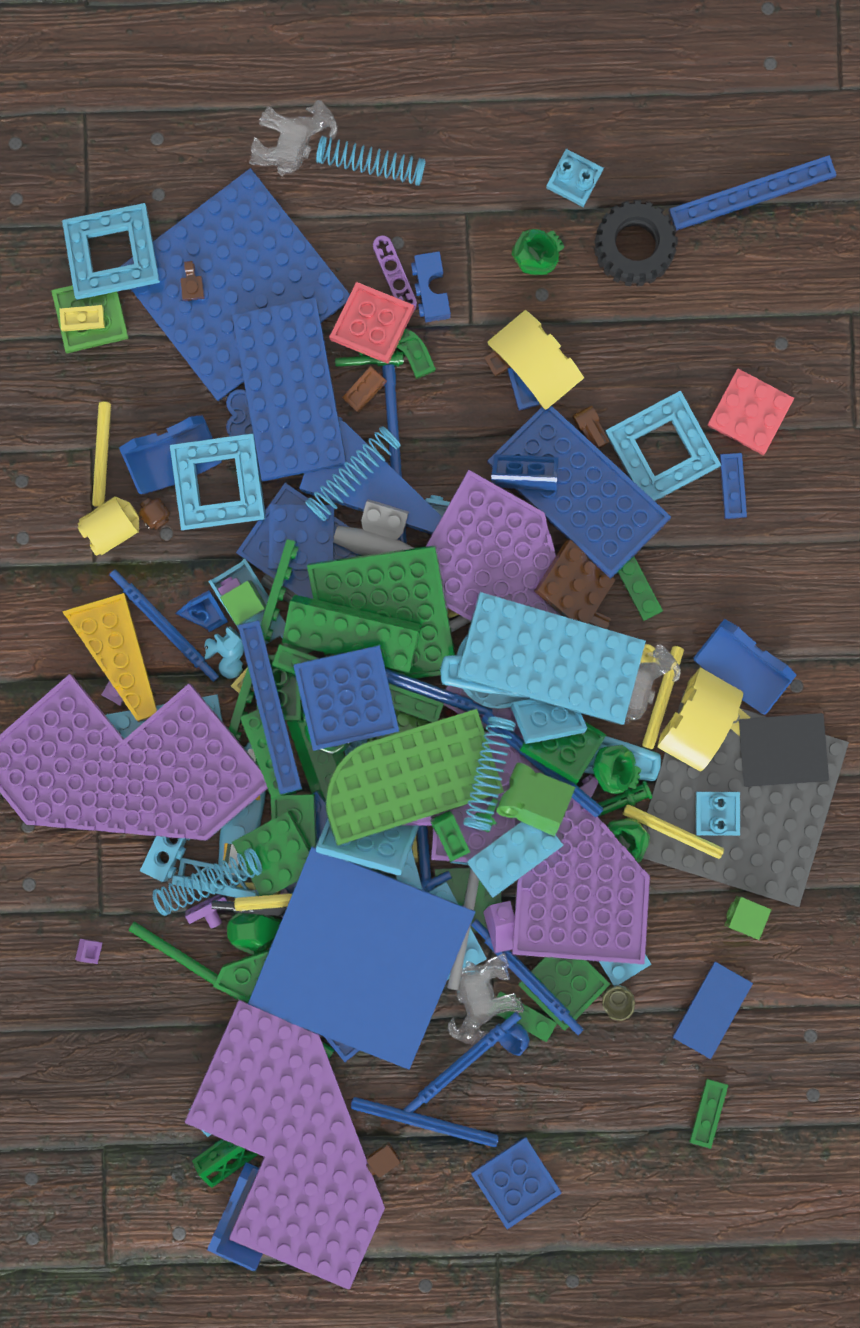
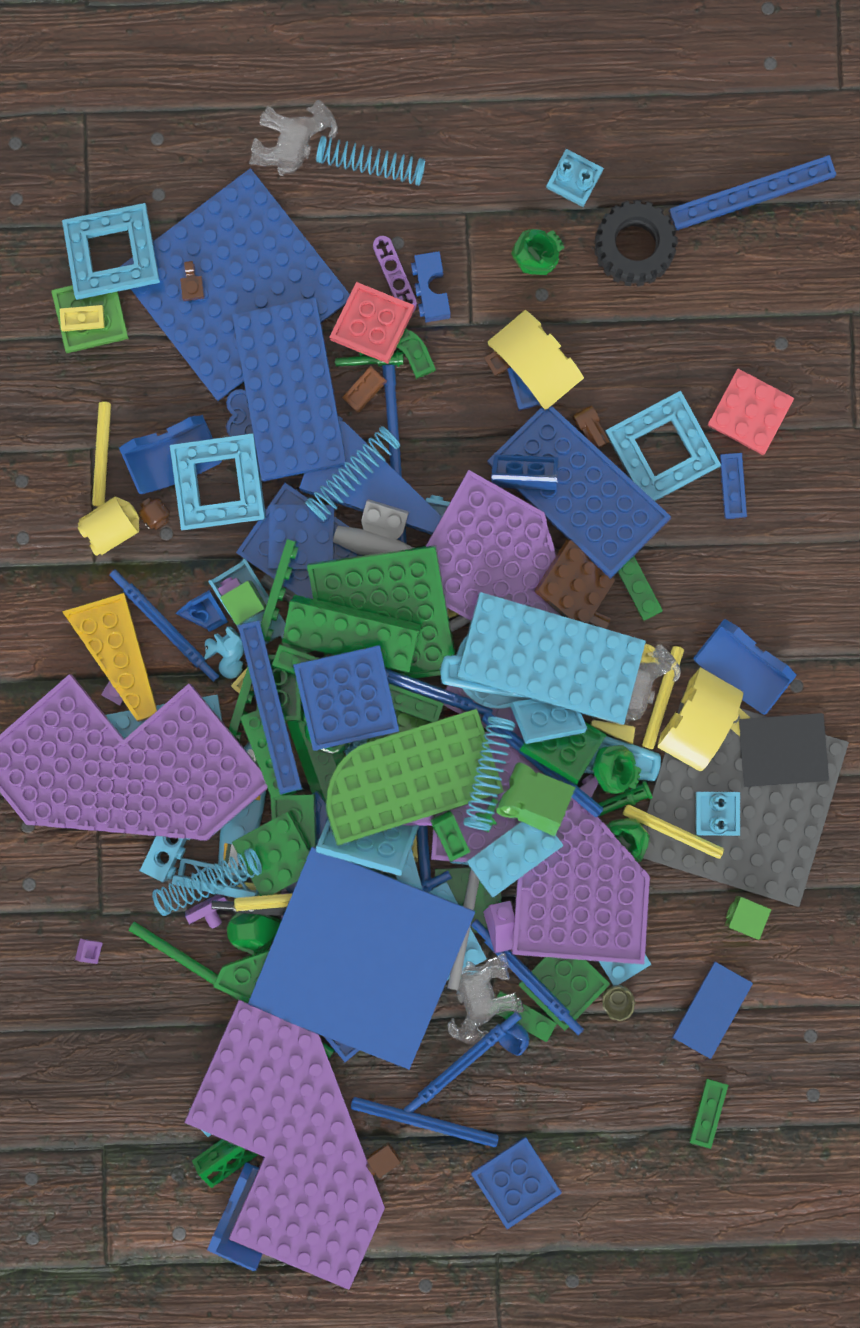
(621, 732): none -> light yellow slope

